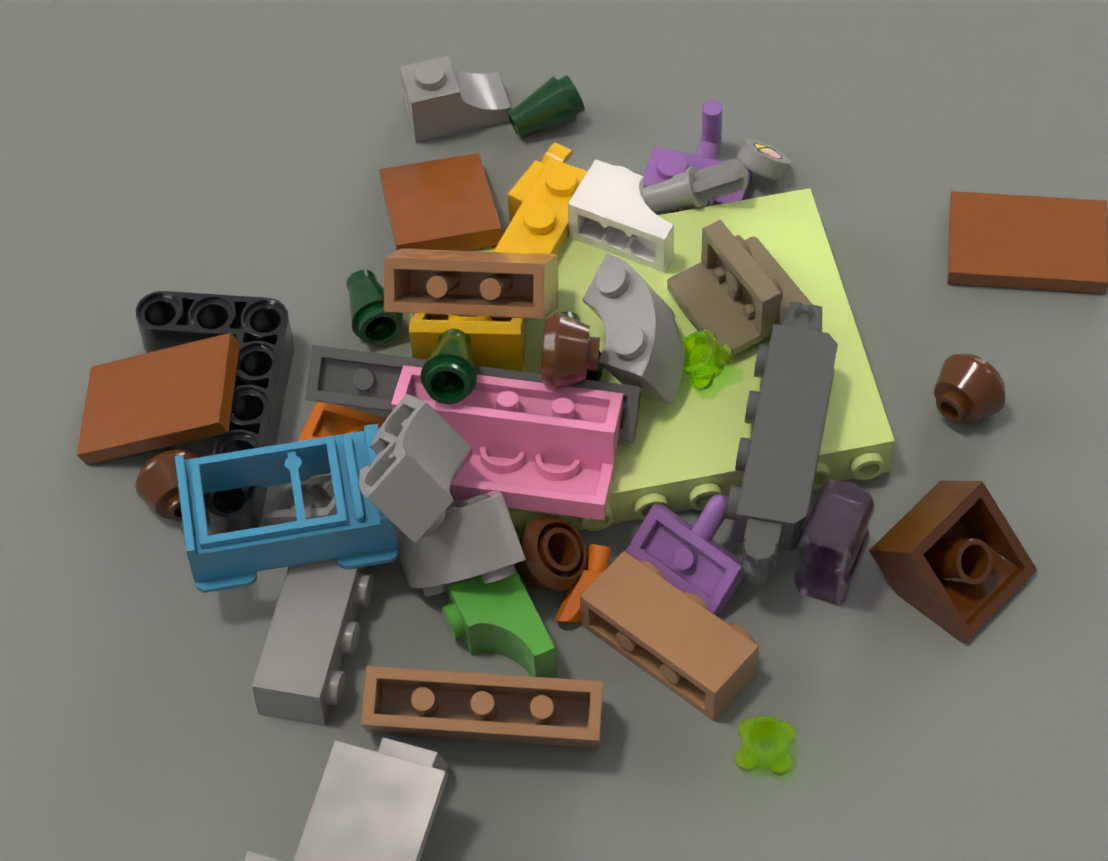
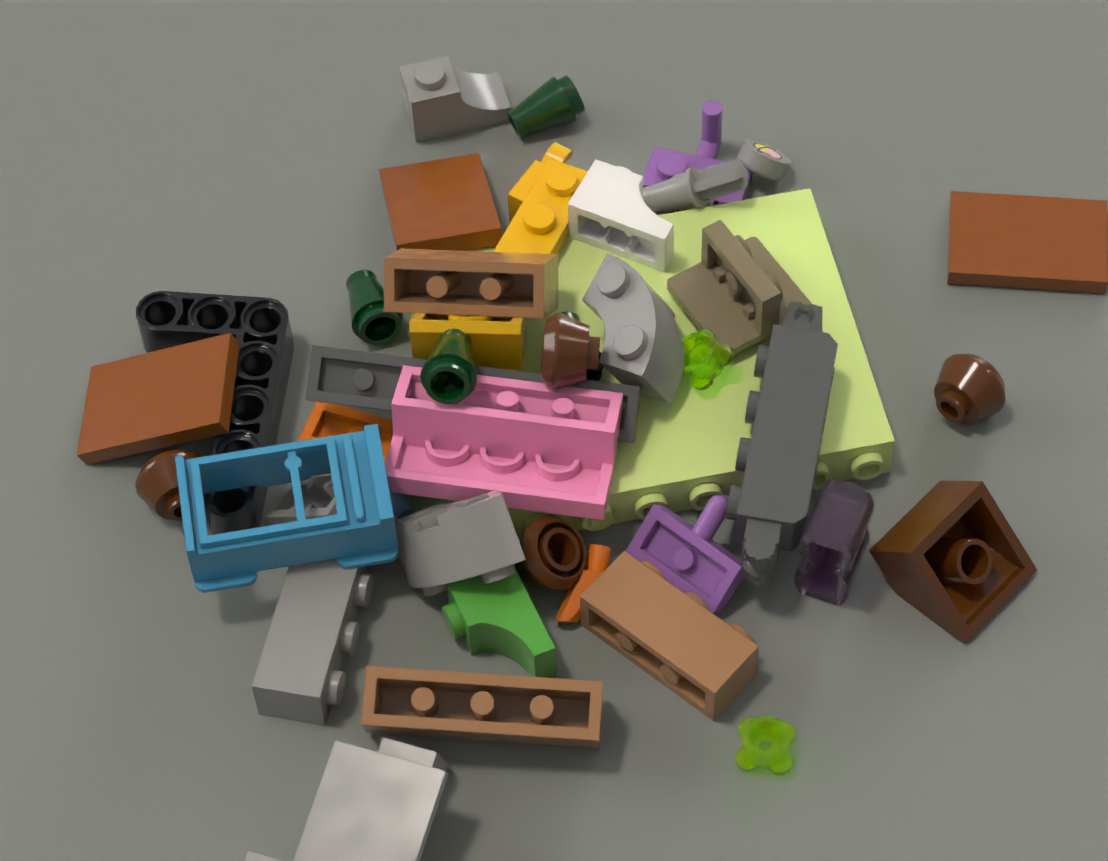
(413, 467): light grey brick -> none

